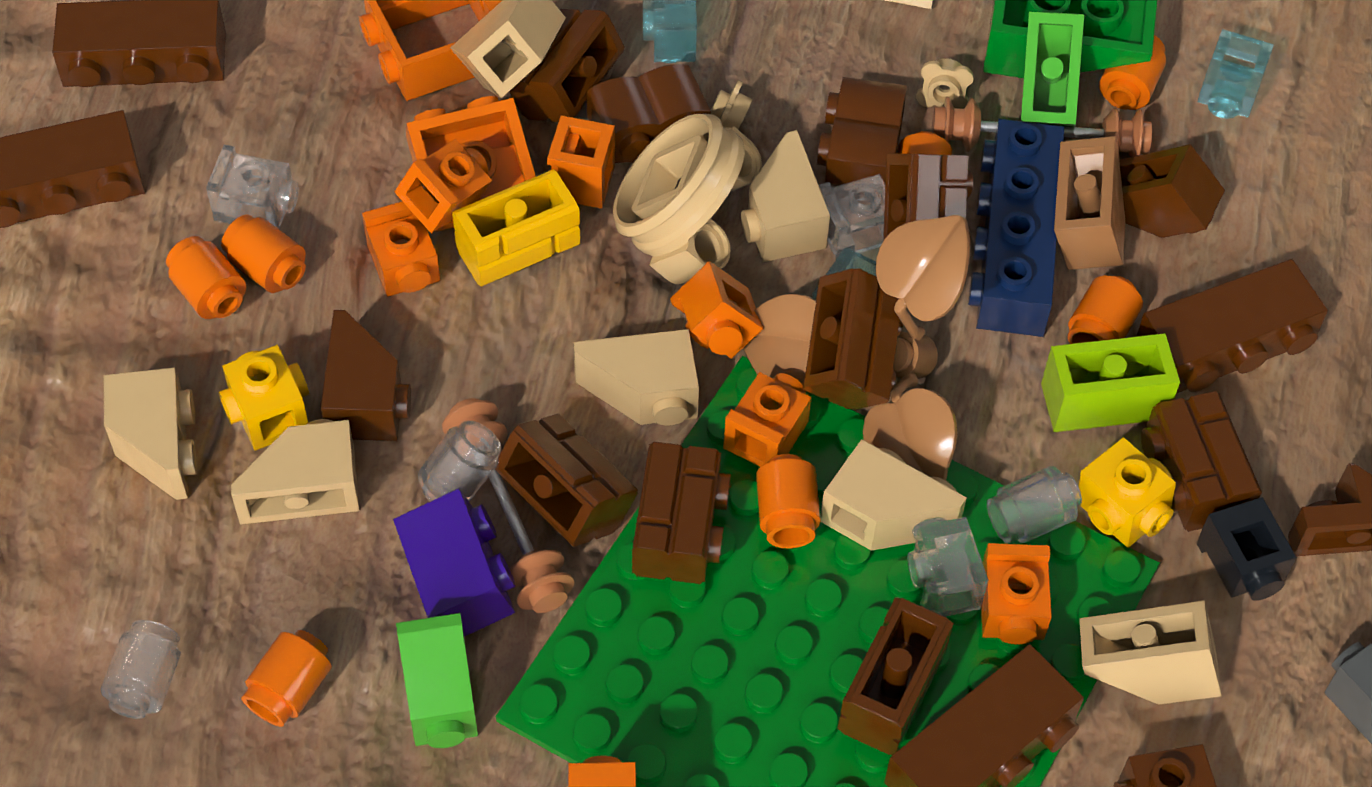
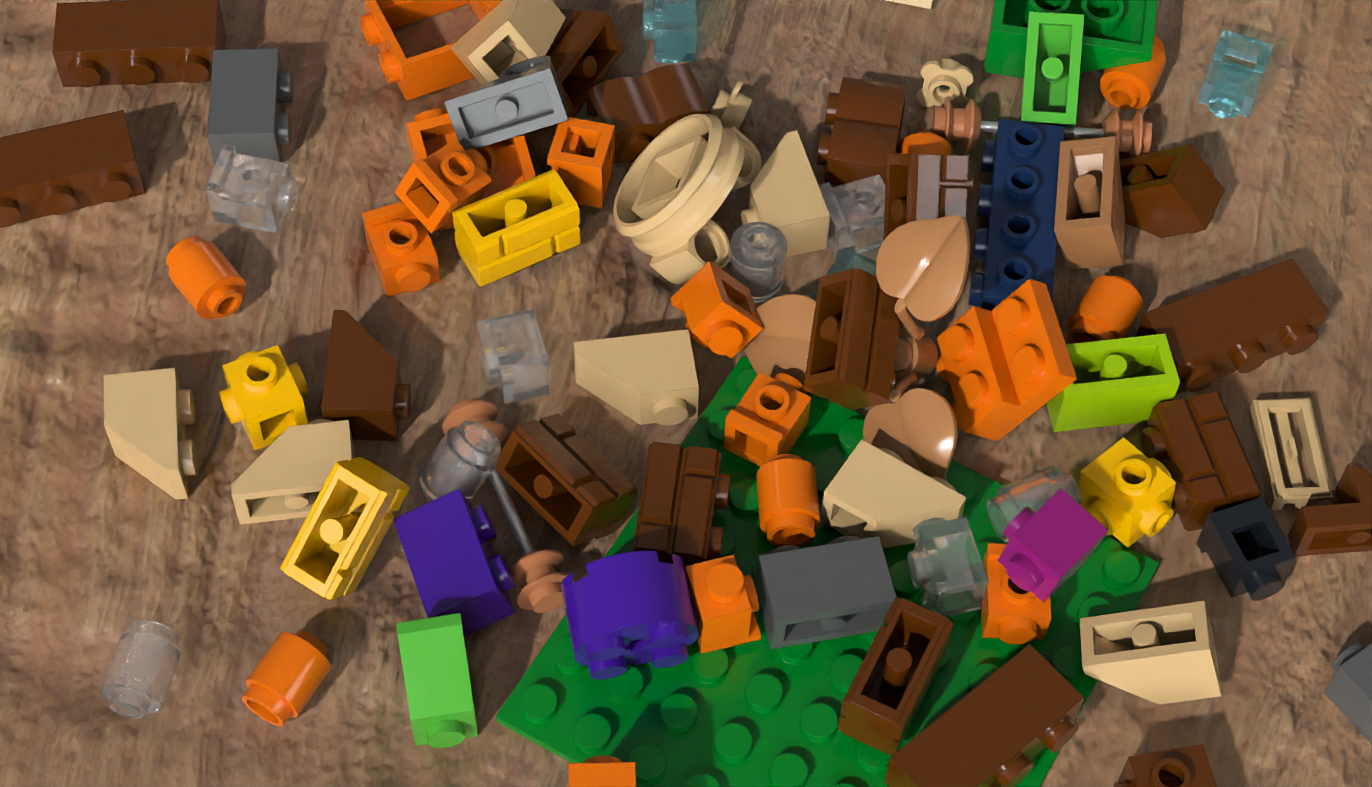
(249, 103): none -> dark grey brick
(264, 253): orange brick -> none
(344, 528): none -> yellow brick
(514, 356): none -> clear brick
(515, 104): none -> plate
(630, 613): none -> dark purple brick
(723, 604): none -> orange brick
(758, 259): none -> clear brick
(823, 591): none -> dark grey brick
(1005, 362): none -> orange plate
(1049, 544): none -> magenta brick
(1296, 492): none -> tan tile

